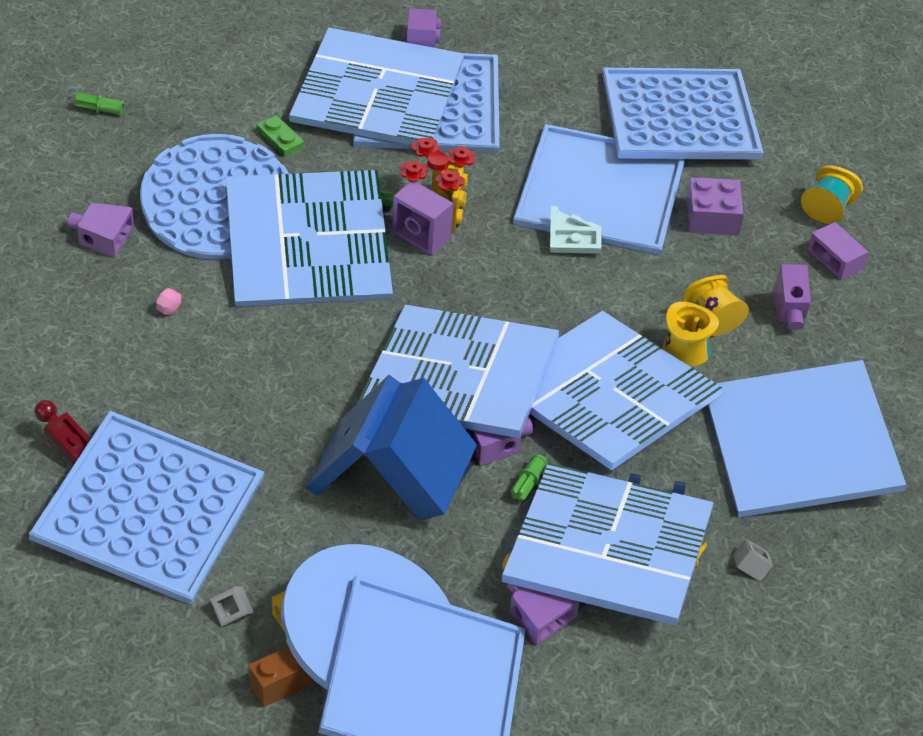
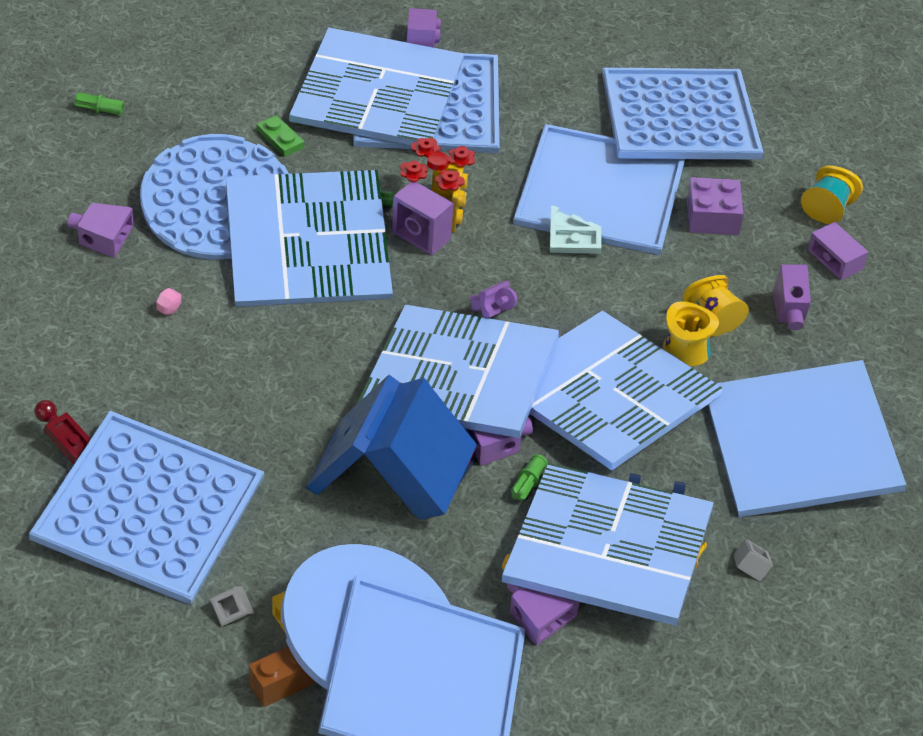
(494, 299): none -> medium lavender hips

